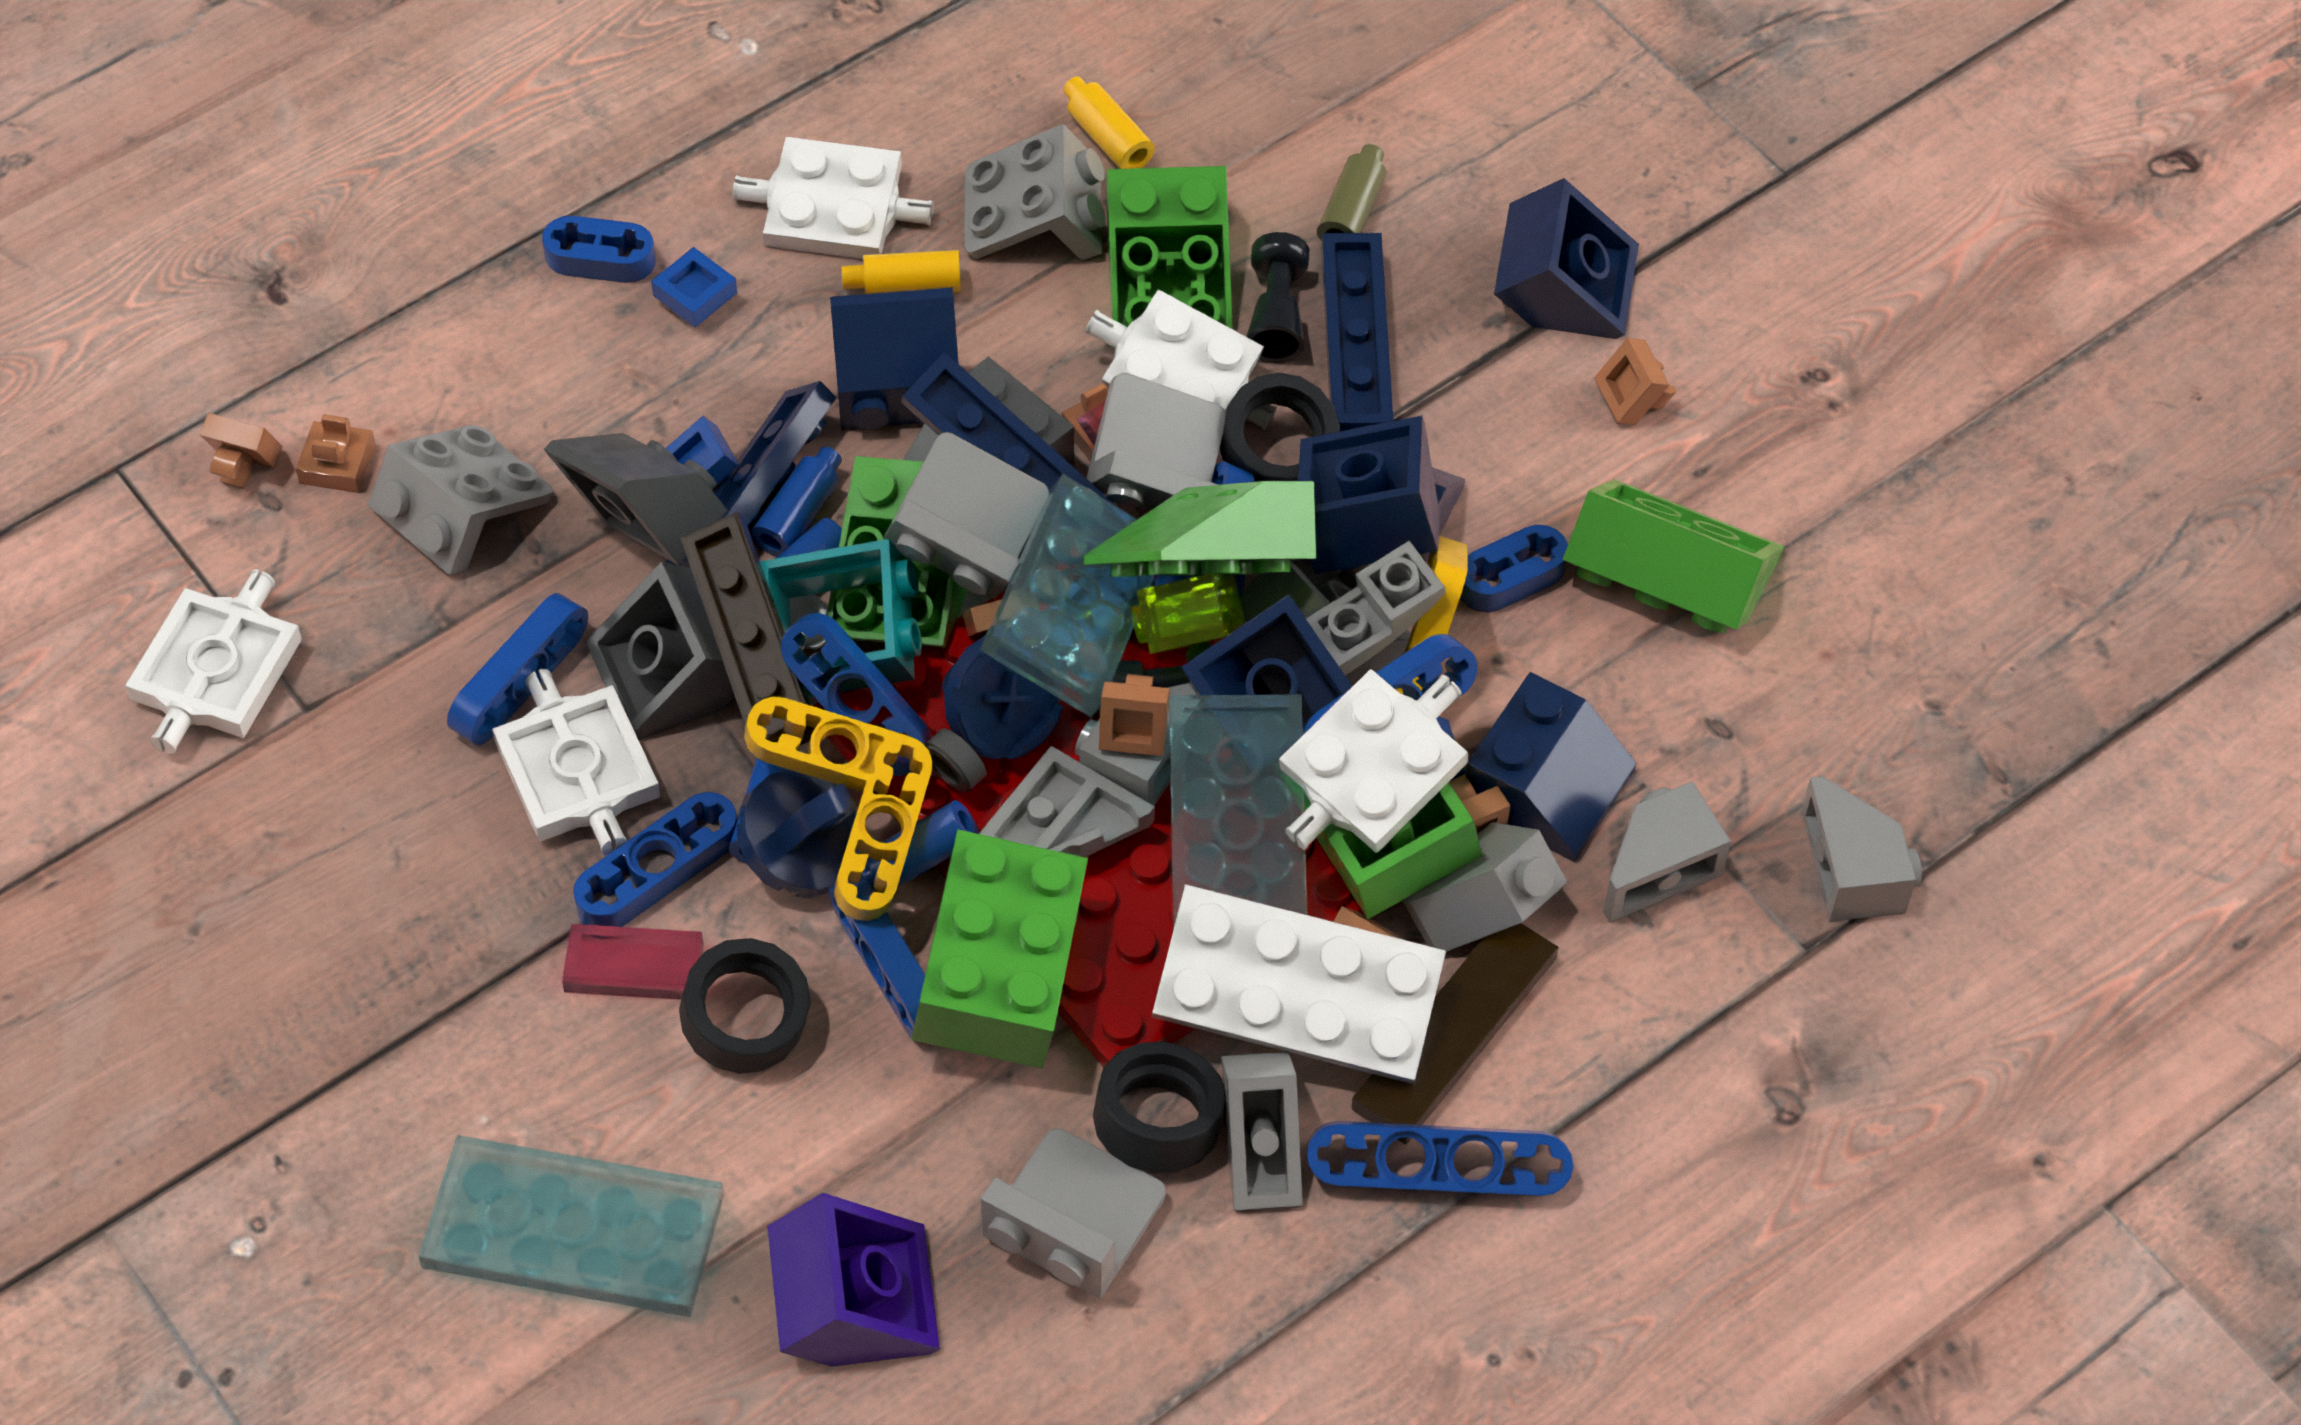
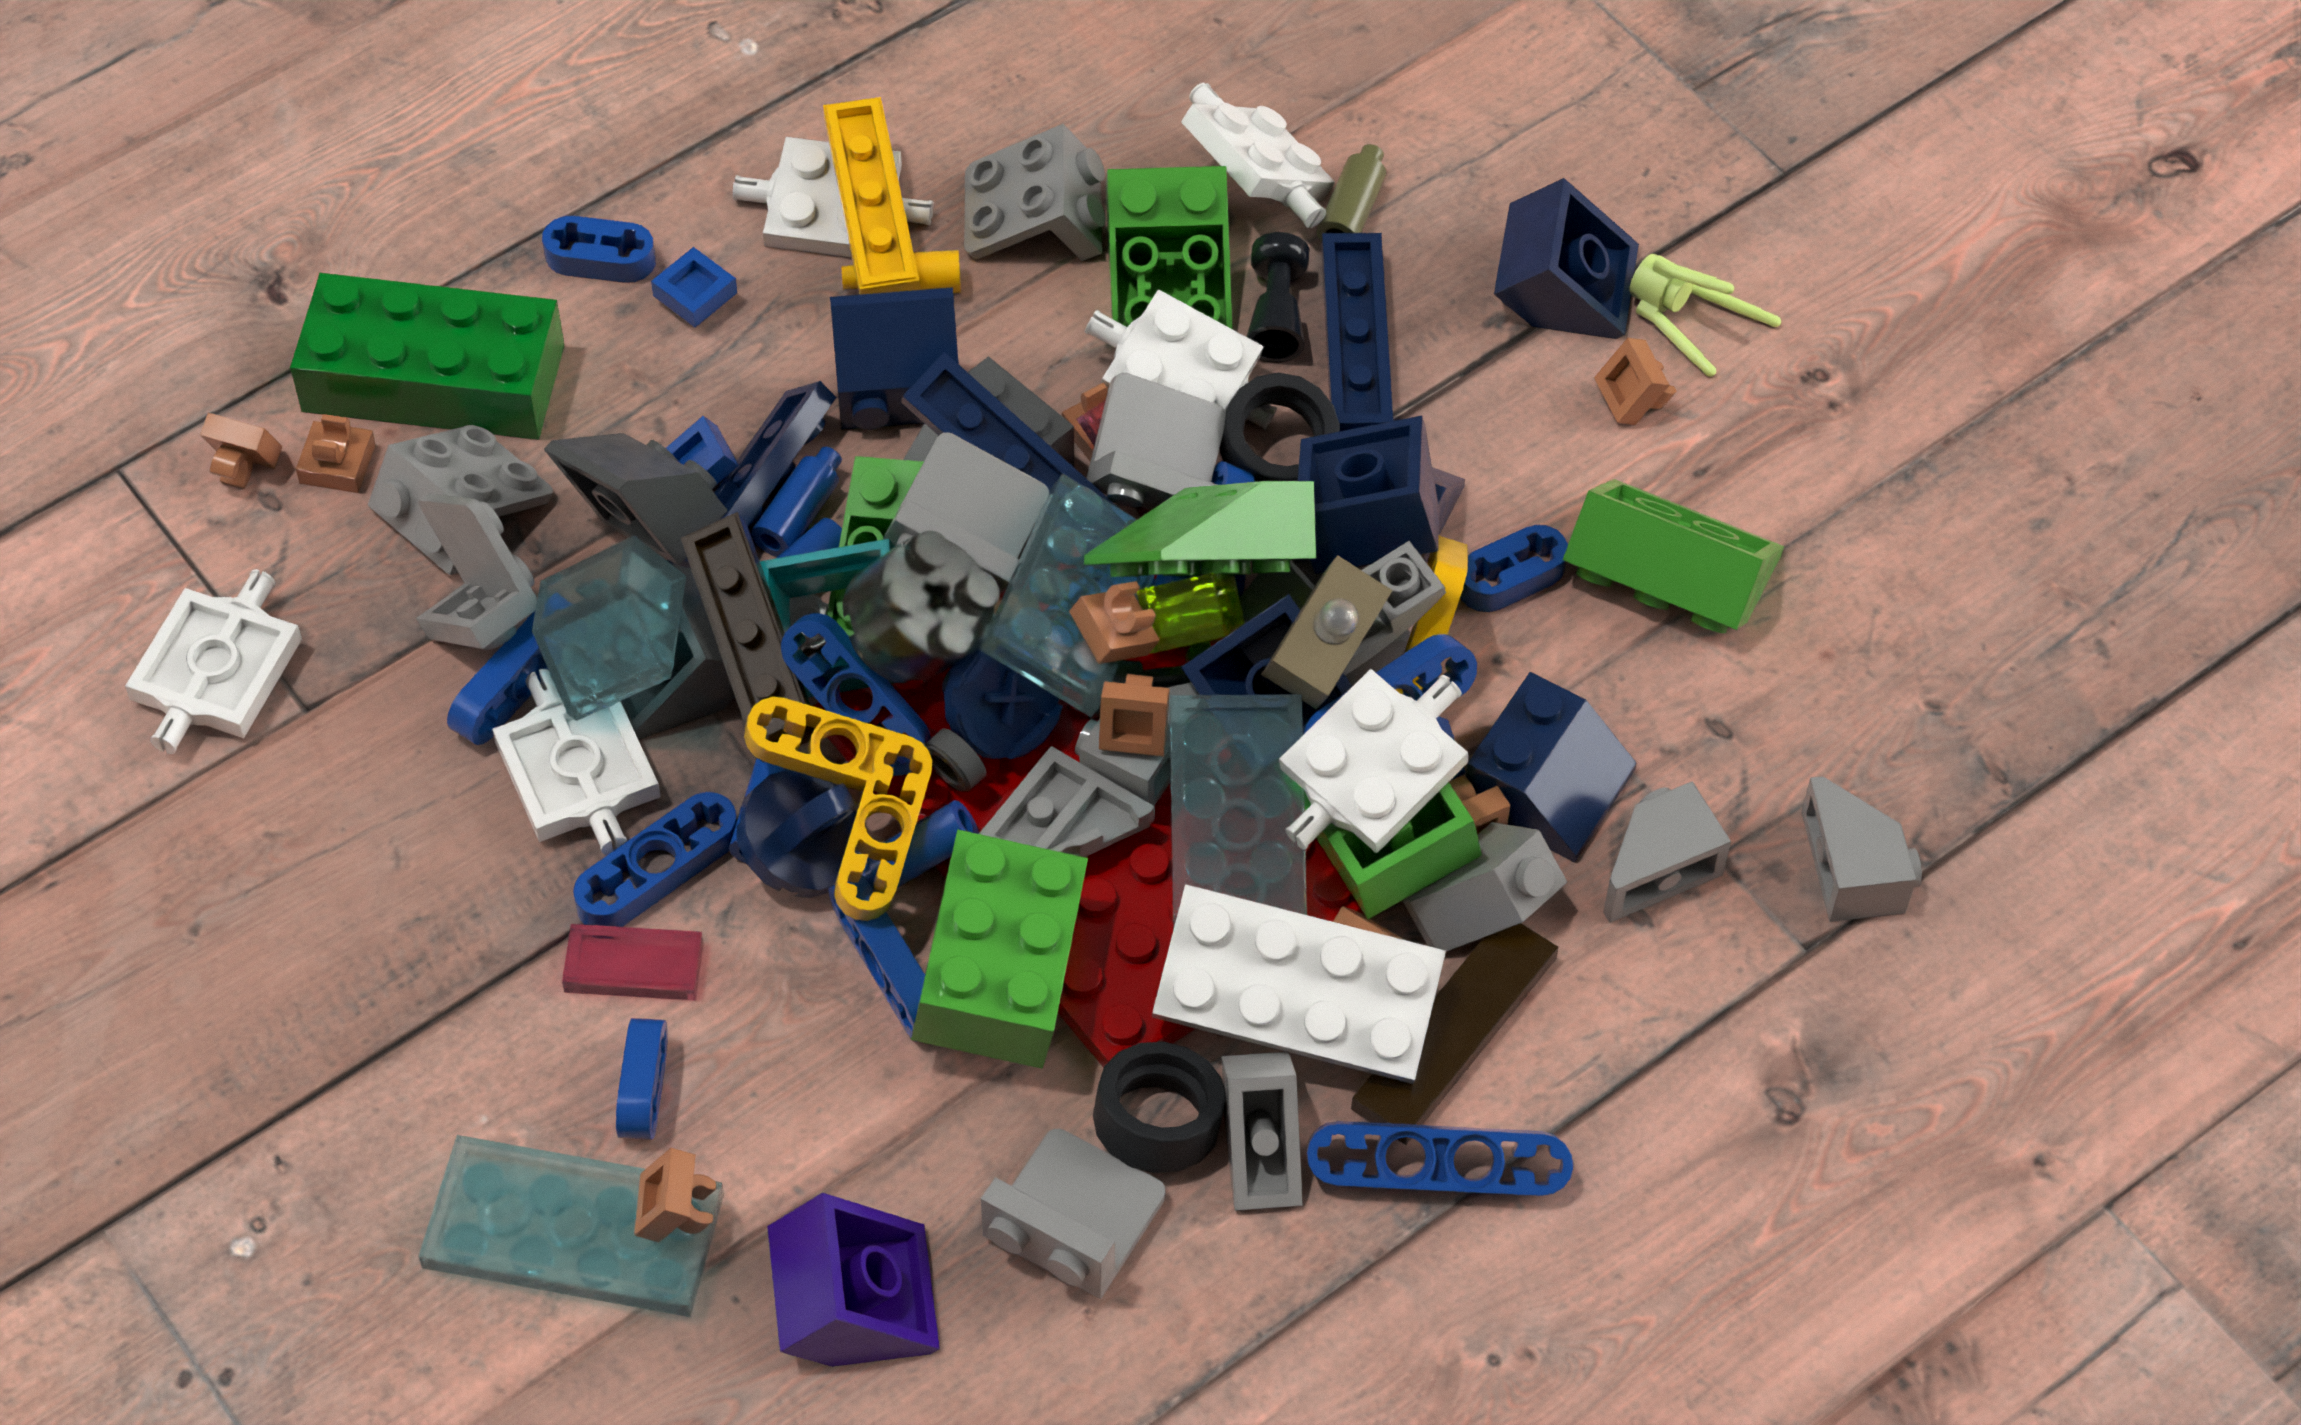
(428, 355): none -> green brick
(495, 581): none -> light grey bracket
(609, 625): none -> clear light blue slope
(641, 1078): none -> blue beam
(667, 1195): none -> nougat tile
(757, 959): black tyre -> none
(870, 197): none -> yellow tile
(920, 608): none -> clear smoke brick
(1108, 124): yellow cylinder -> none
(1115, 624): none -> nougat tile
(1259, 153): none -> white plate
(1327, 632): none -> dark tan piece
(1667, 286): none -> yellowish green plant

